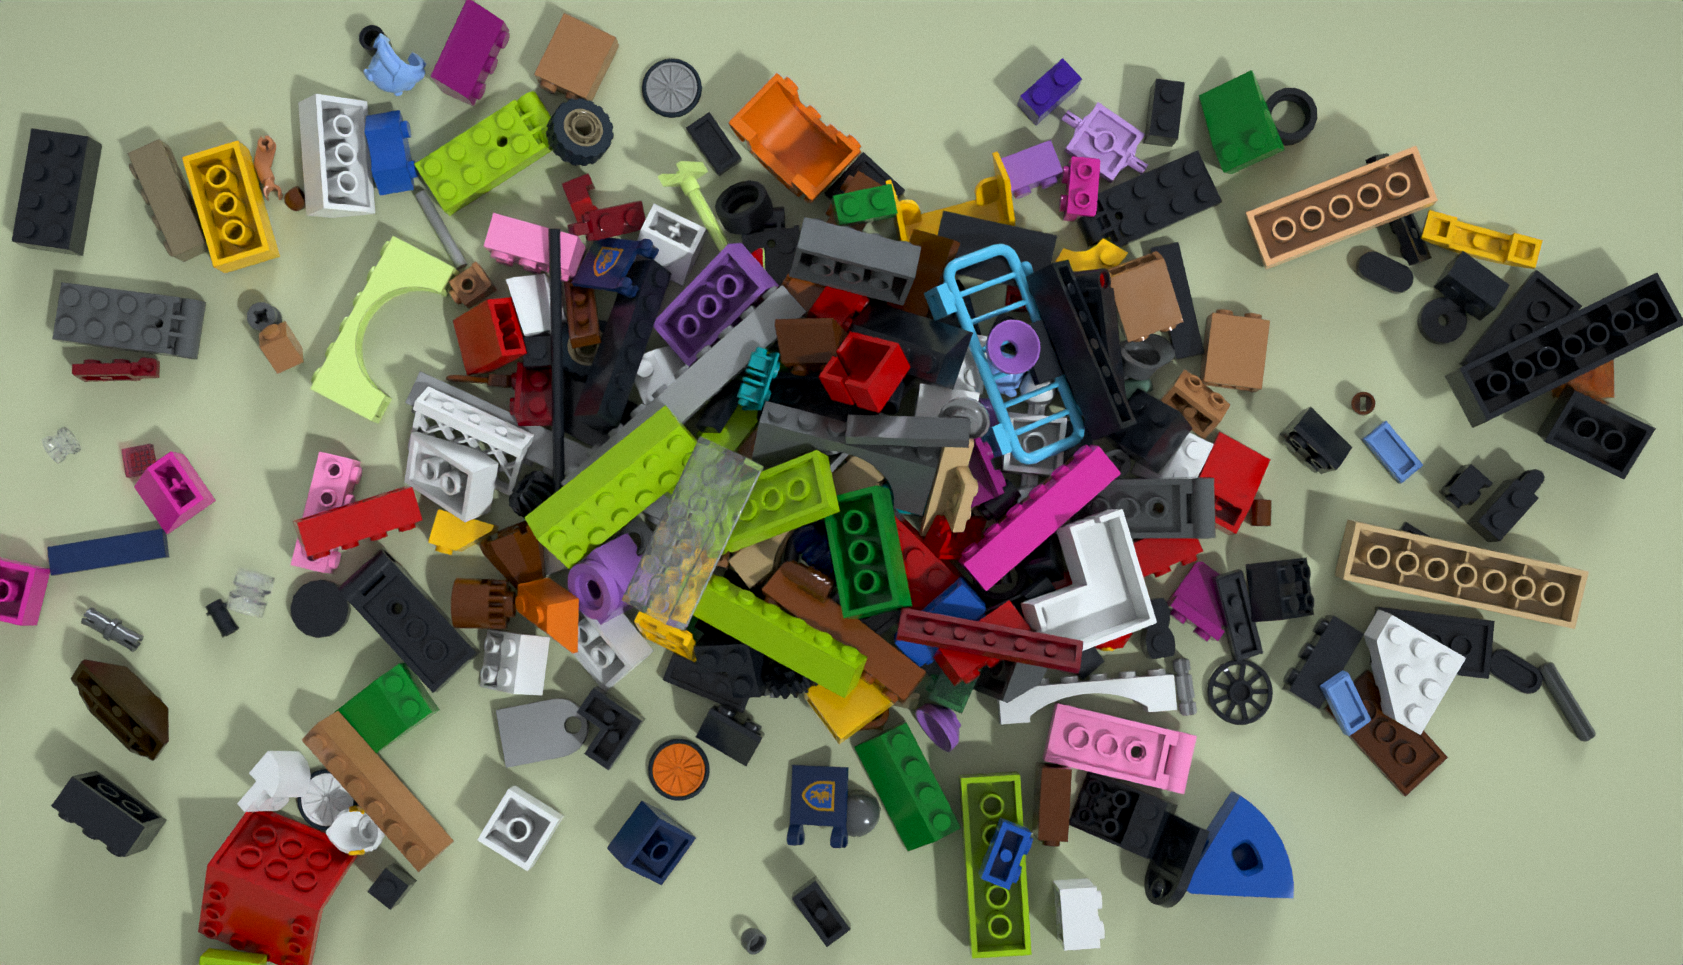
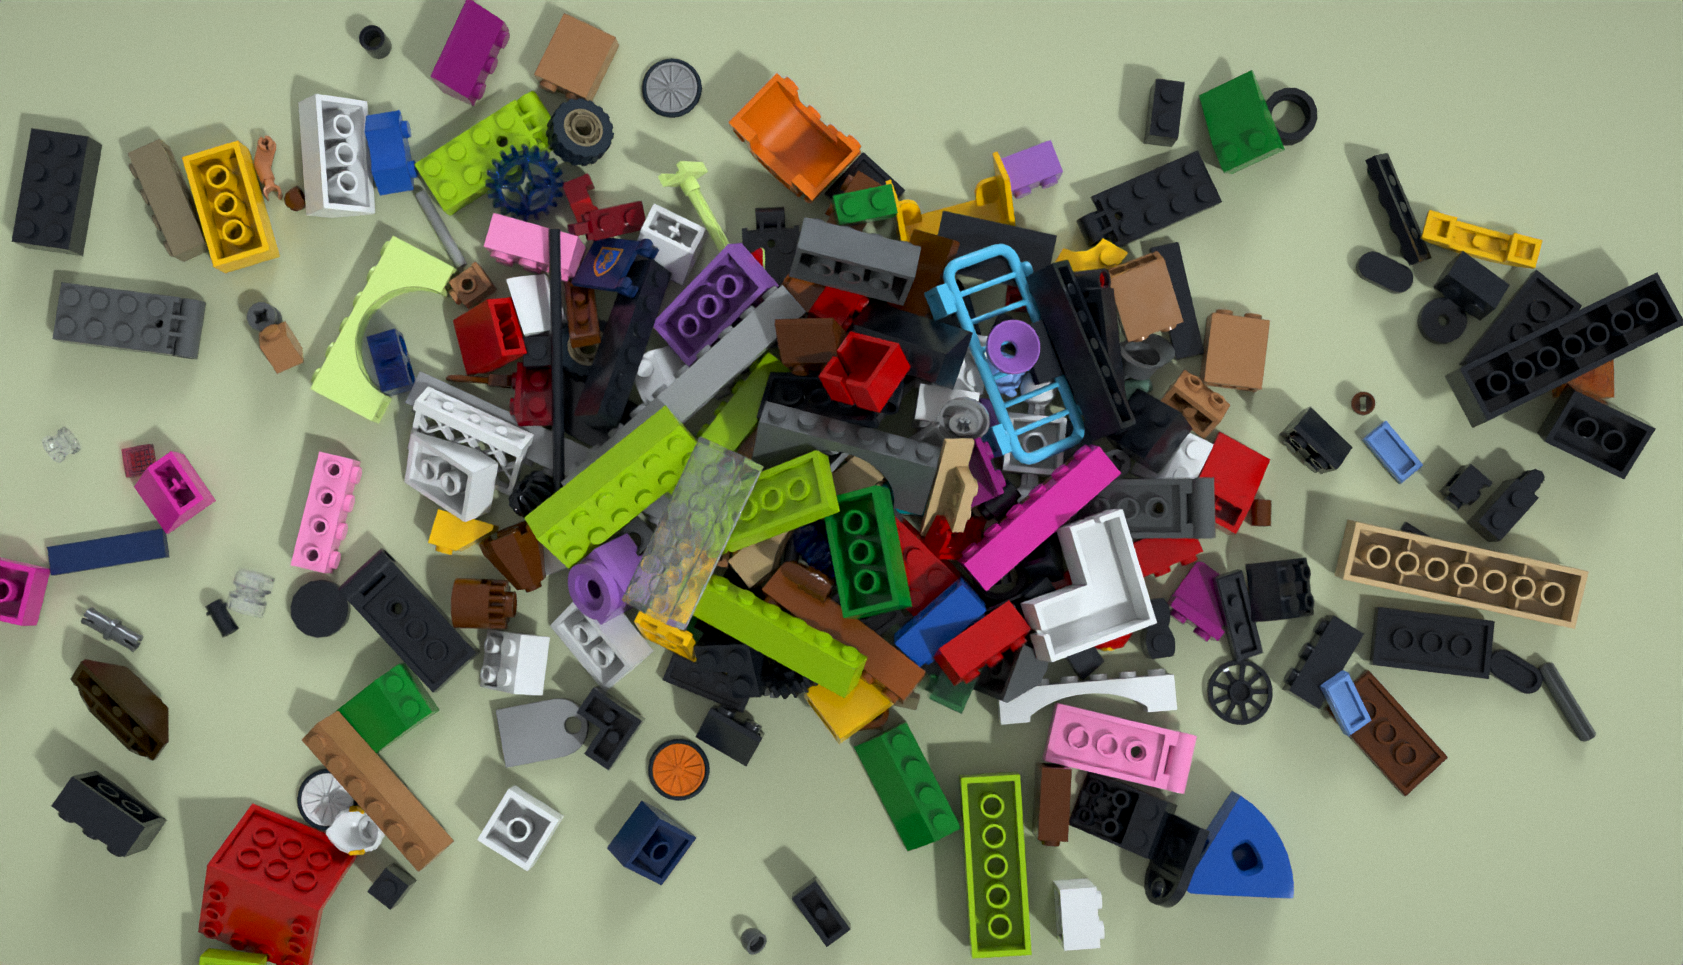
(118, 370): dark red hinge -> none
(277, 778): white brick -> none
(357, 521): red brick -> none
(391, 362): none -> clear blue brick
(392, 73): light blue helmet -> none
(536, 182): none -> gear
(551, 610): orange slope -> none
(714, 144): black tile -> none
(720, 409): black tile -> none
(747, 220): black tyre -> none
(766, 367): teal hinge -> none
(819, 800): dark blue flag -> none
(862, 813): dark grey hair -> none
(908, 431): dark grey tile -> none
(939, 725): medium lavender piece -> none
(990, 640): dark red plate -> none
(1005, 854): blue brick -> none
(1049, 91): dark purple brick -> none
(1081, 188): dark pink bracket -> none
(1106, 138): lavender plate -> none
(1184, 686): light grey axle -> none
(1341, 207): light nougat brick -> none
(1409, 670): white brick -> none

